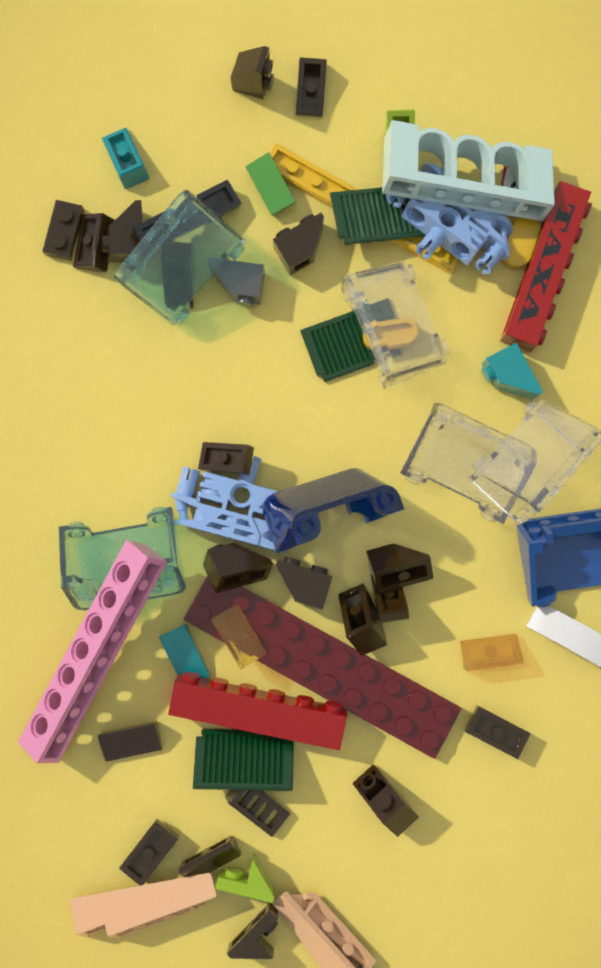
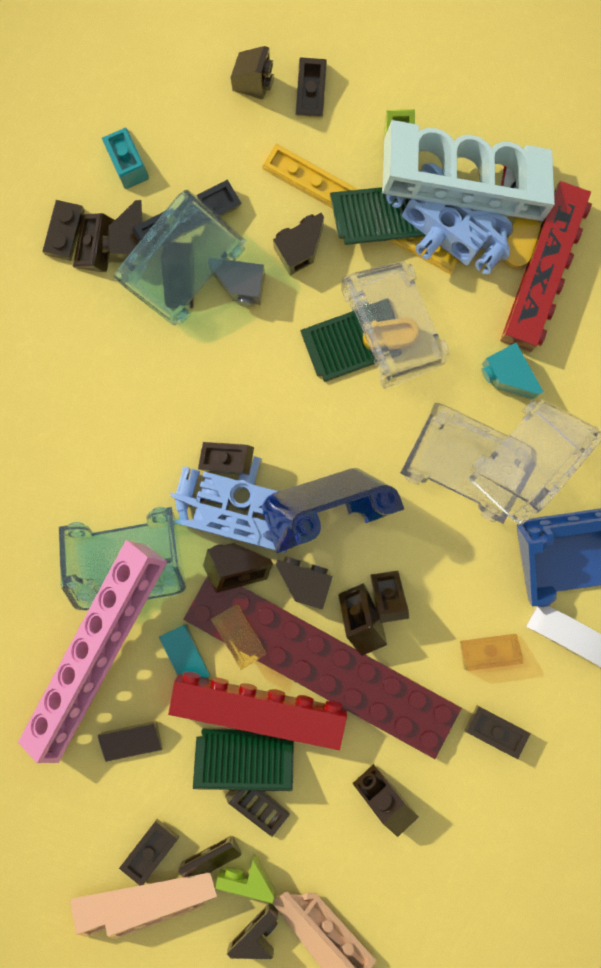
(270, 184): bright green tile -> none
(398, 567): dark brown slope -> none

